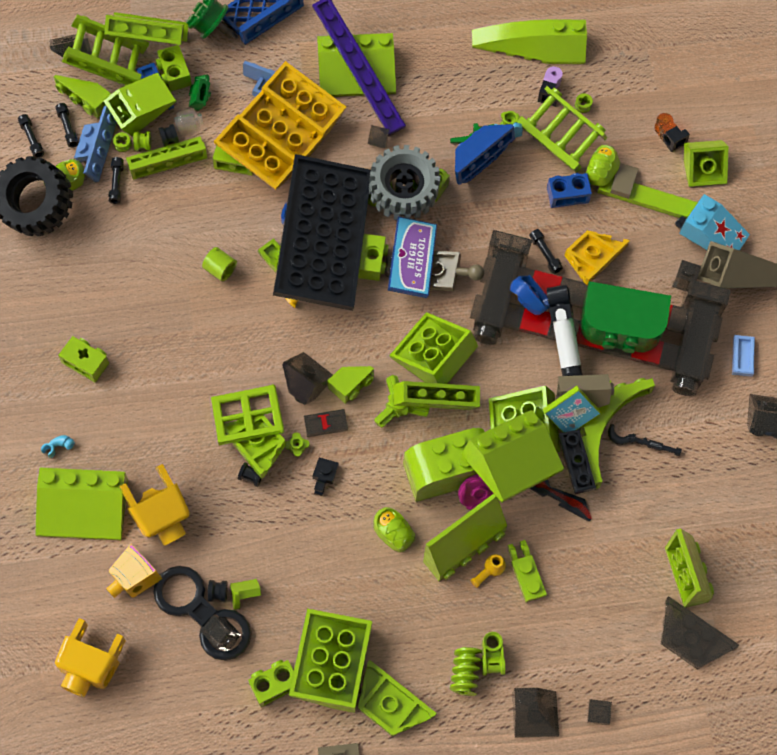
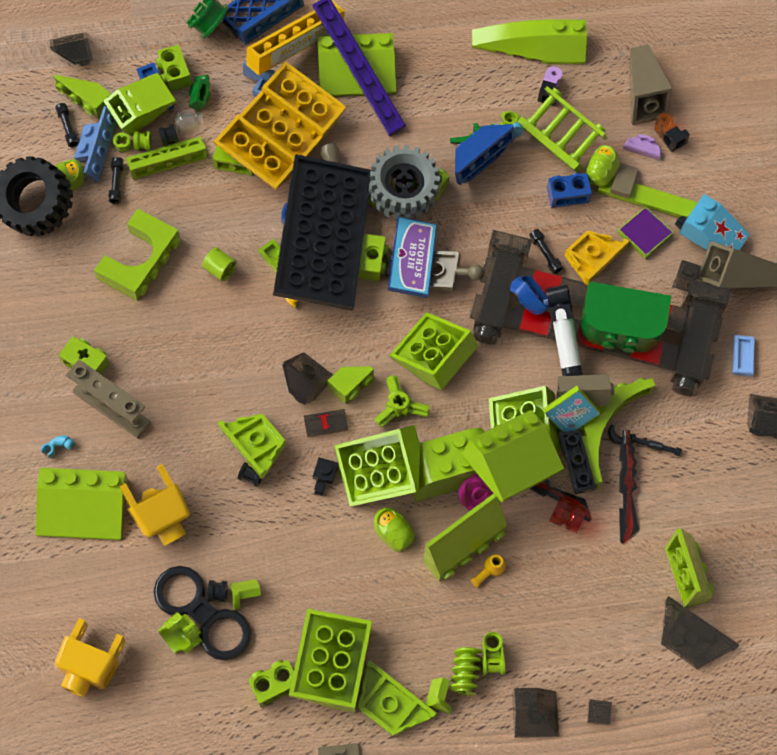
(25, 124): black bar -> none
(98, 66): lime fence -> none
(108, 399): none -> dark tan fence
(132, 574): yellow torso -> none
(135, 279): none -> lime arch
(146, 28): lime fence -> none
(180, 633): none -> lime hair
(220, 633): clear smoke brick -> none
(247, 414): lime window -> none
(286, 42): none -> yellow brick
(297, 450): lime plate -> none
(330, 152): none -> dark tan cone
(378, 136): clear smoke slope -> none
(380, 465): none -> lime slope
(436, 395): lime brick -> none
(437, 695): none -> lime tile
(526, 573): lime hinge -> none
(576, 516): none -> clear red wheel
(587, 106): lime bush -> none
(627, 484): none -> black sword
(643, 145): none -> lavender tile
(645, 232): none -> dark purple tile
(648, 86): none -> dark tan slope
(706, 162): lime slope -> none

